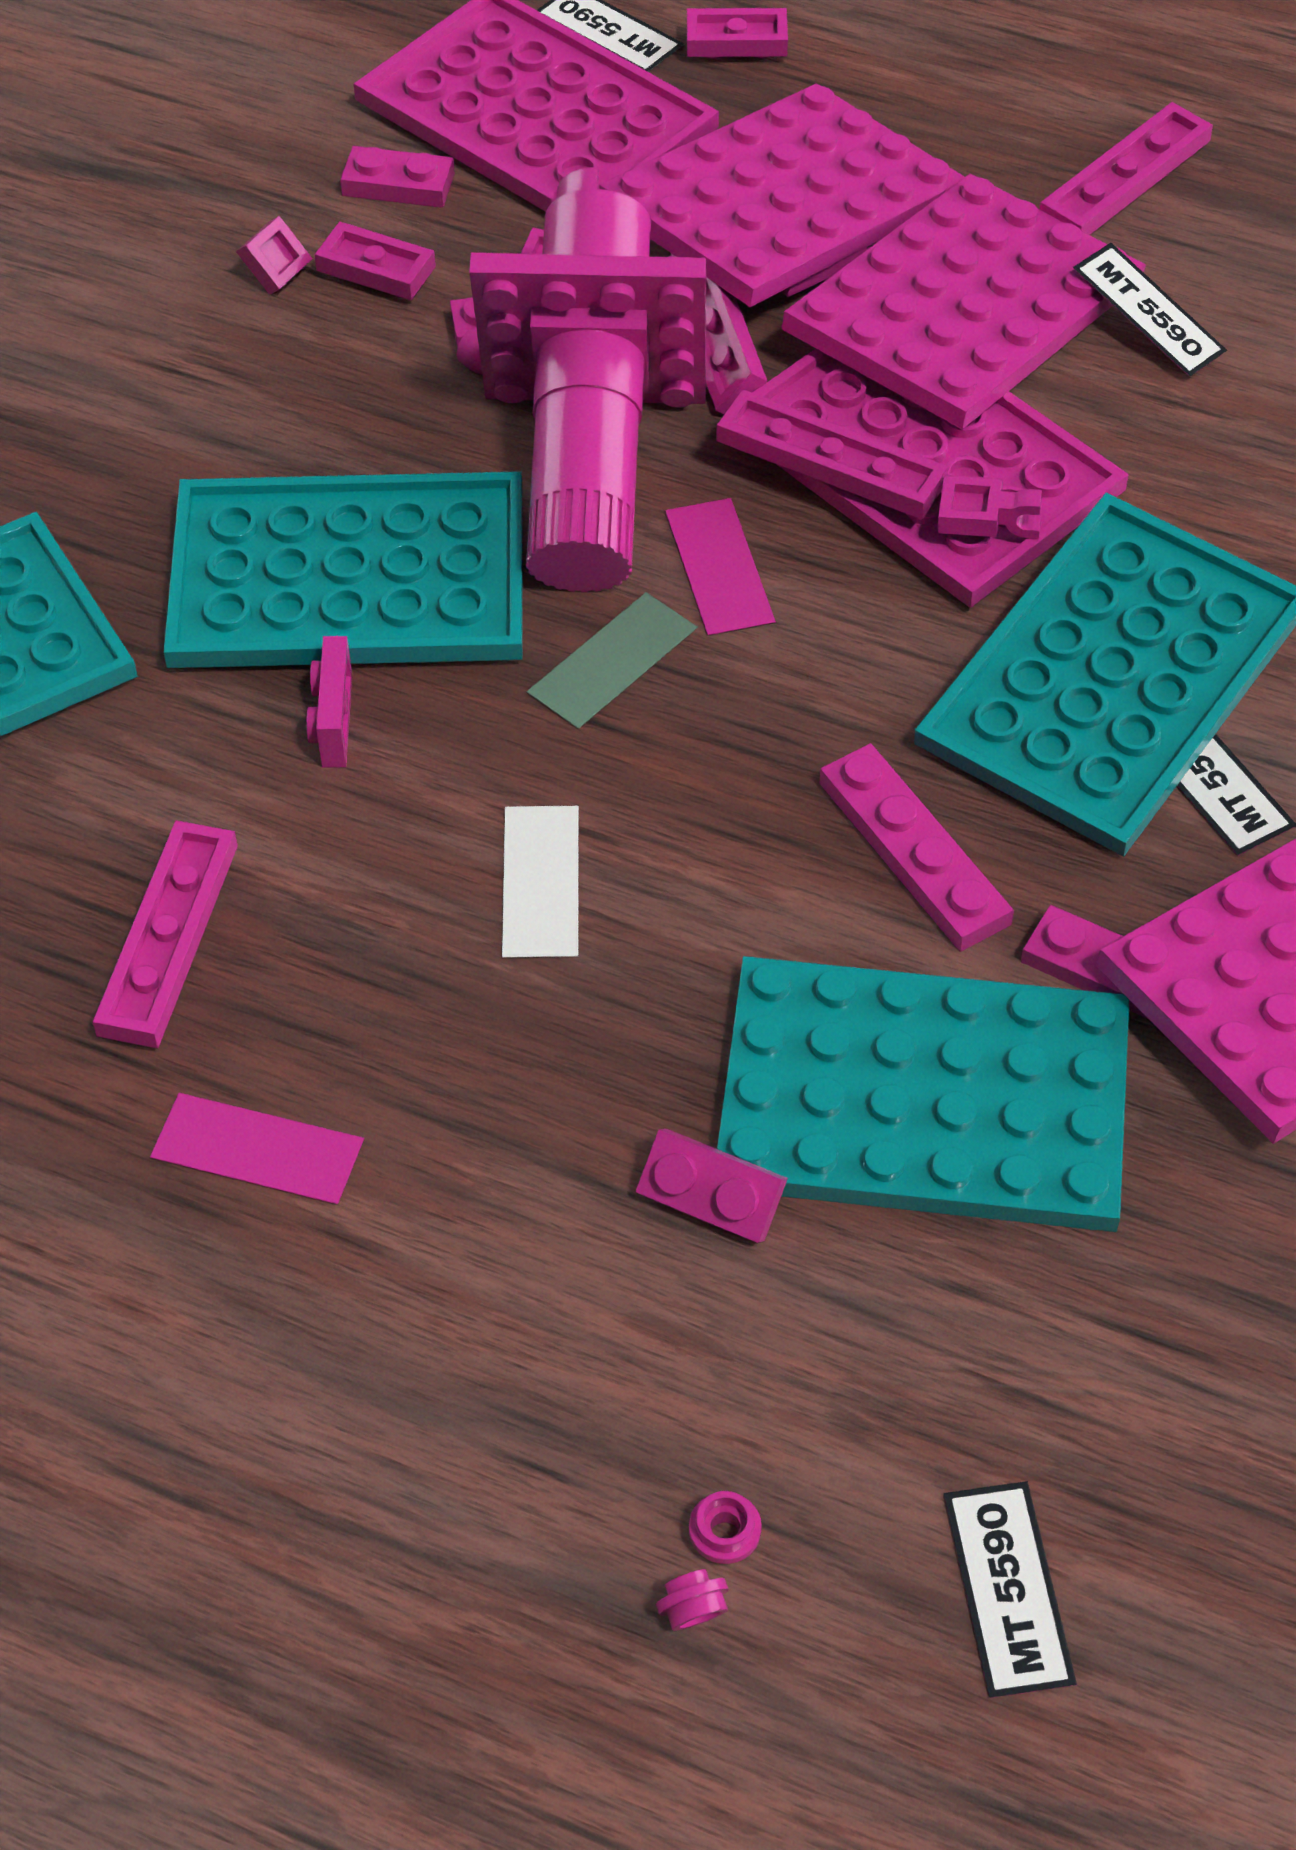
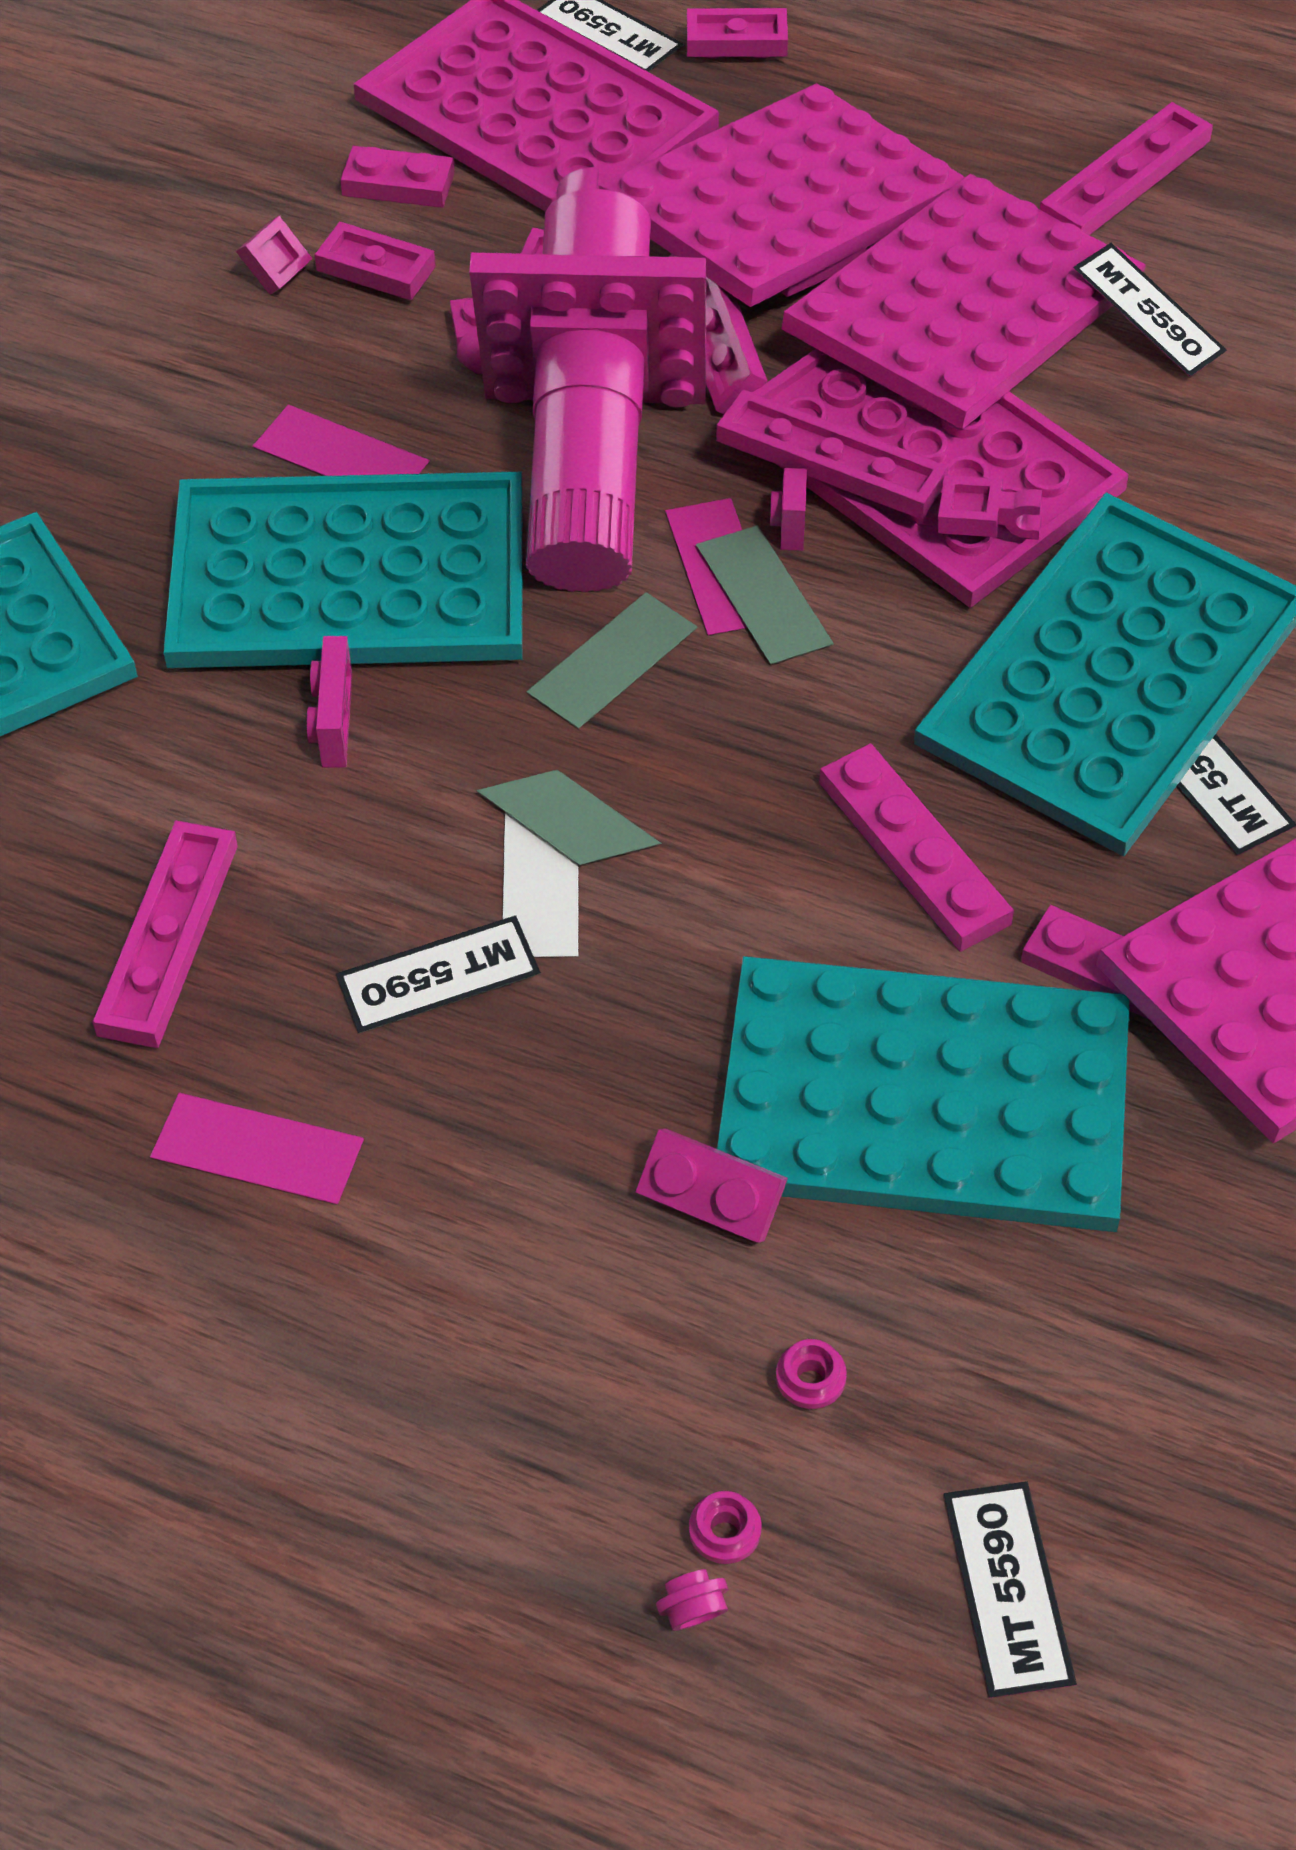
(333, 447): none -> dark pink sticker
(437, 974): none -> sticker
(568, 817): none -> sand green sticker
(764, 594): none -> sand green sticker
(789, 509): none -> dark pink plate
(816, 1357): none -> dark pink plate

